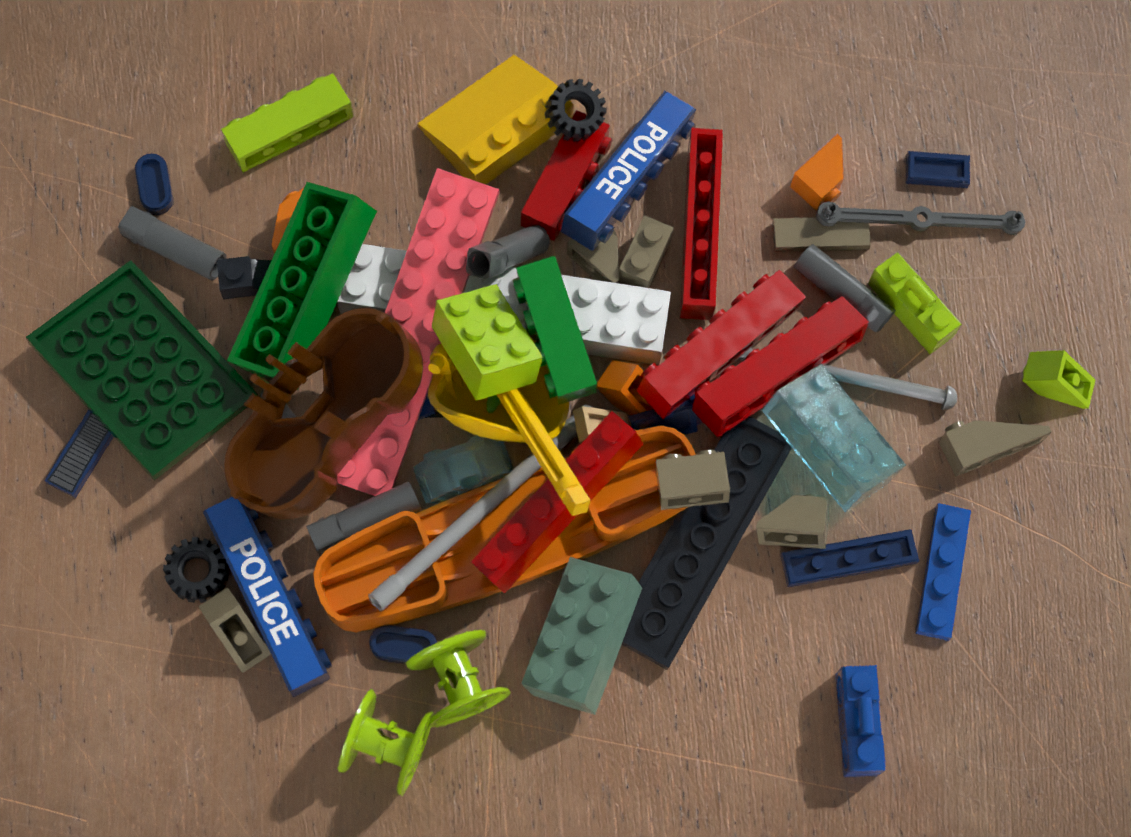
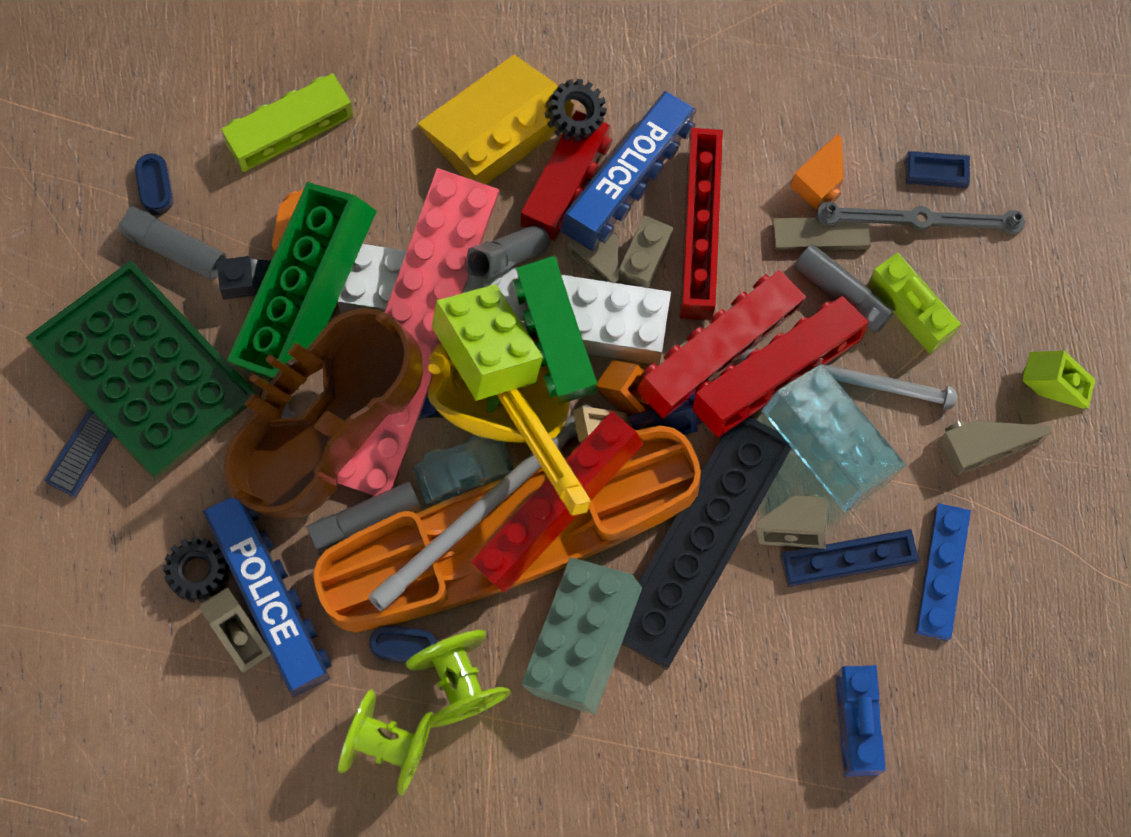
(692, 479): dark tan brick -> none

